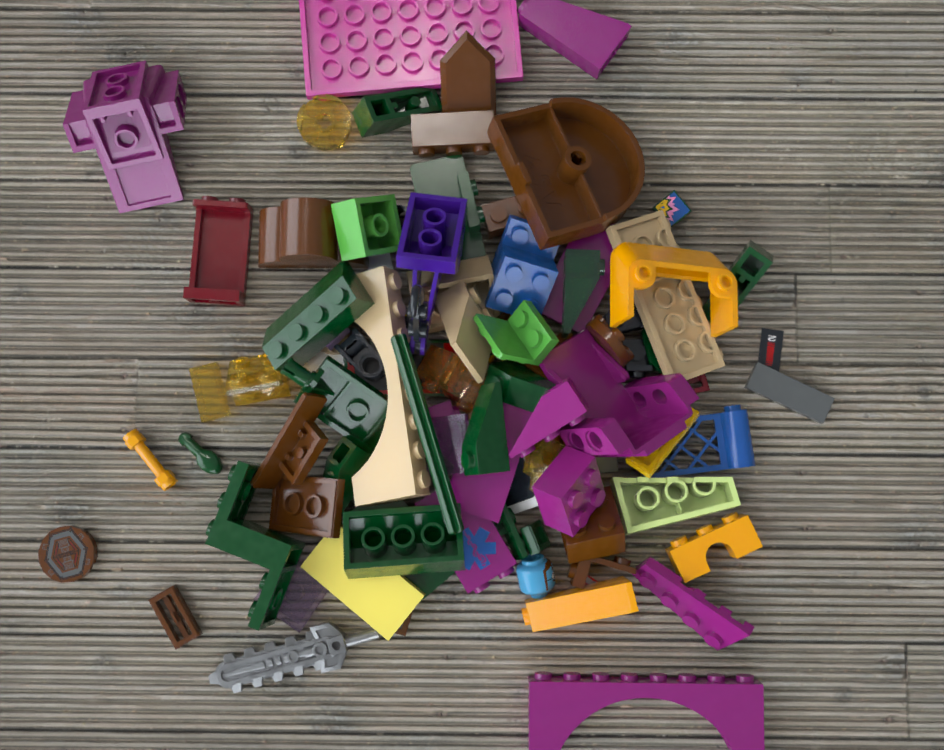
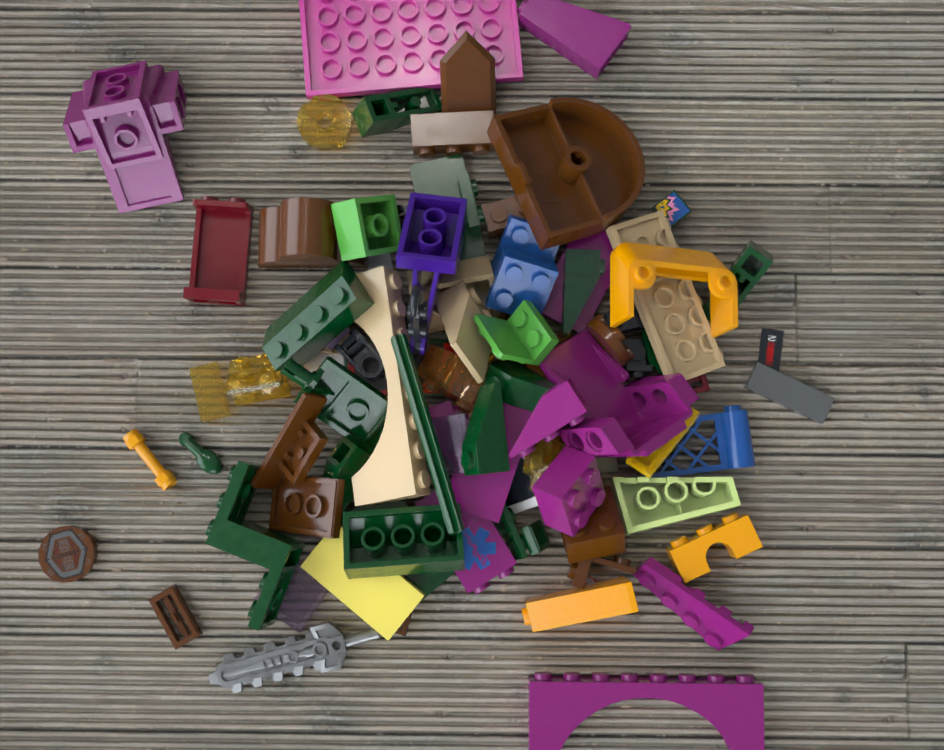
(535, 576): dark azure head -> none

